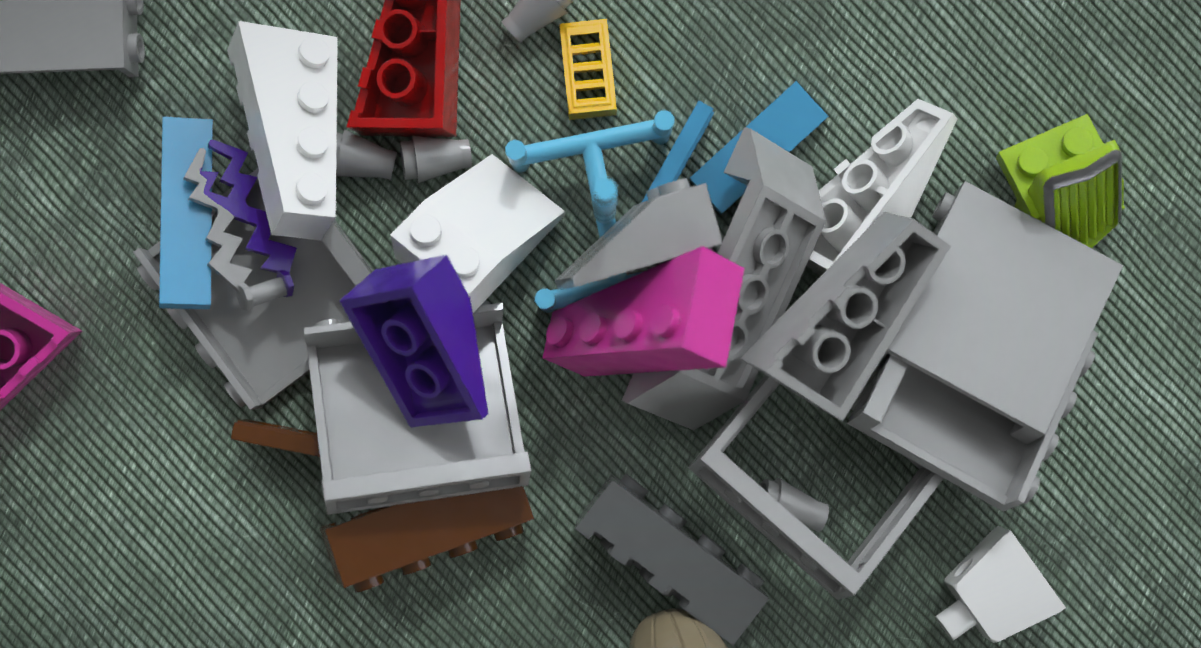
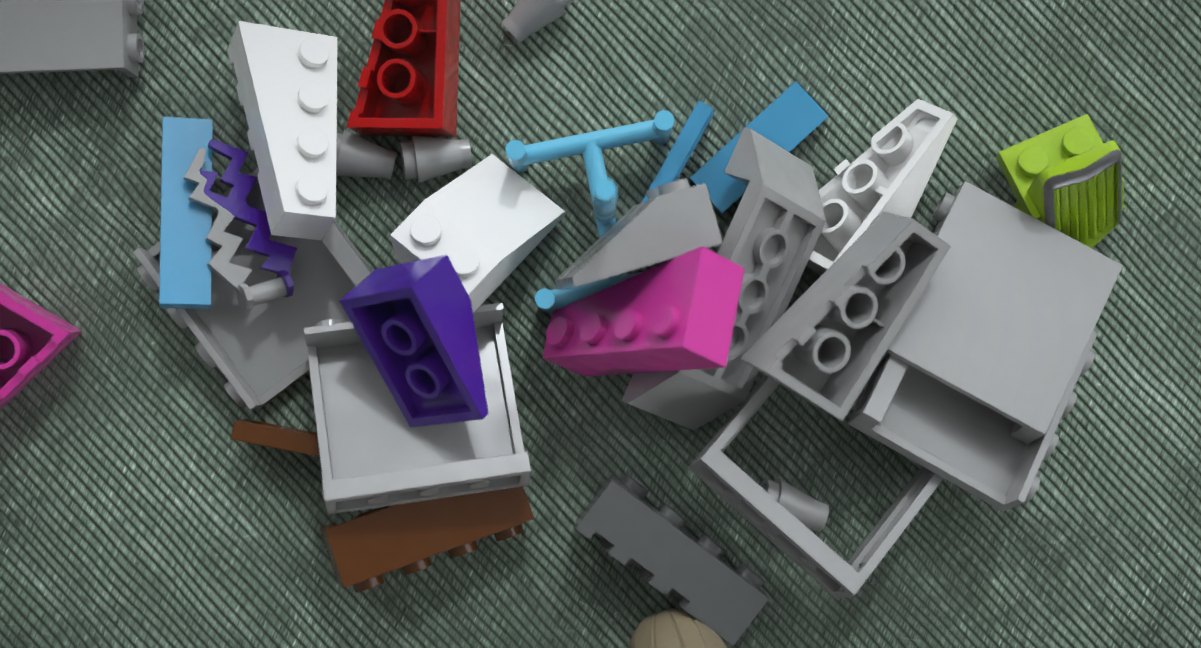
(591, 106): yellow slope -> none
(997, 590): white torso -> none

